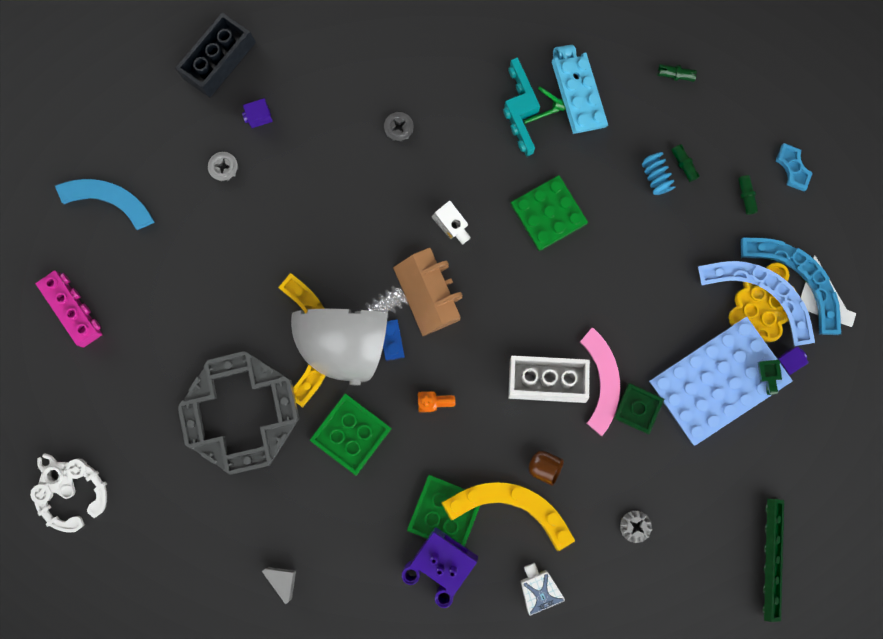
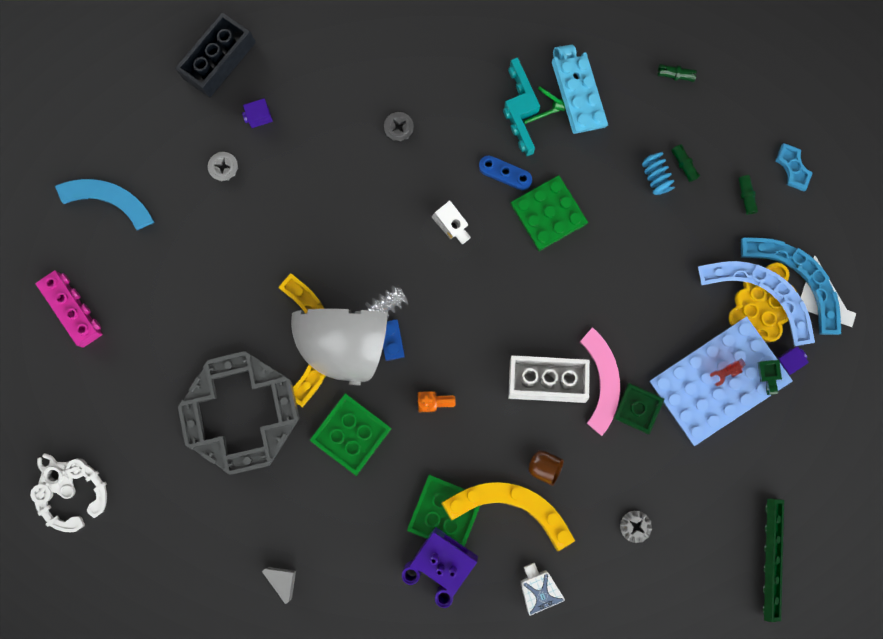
(428, 291): medium nougat piece -> none
(511, 179): none -> blue plate
(733, 369): none -> clear red plate

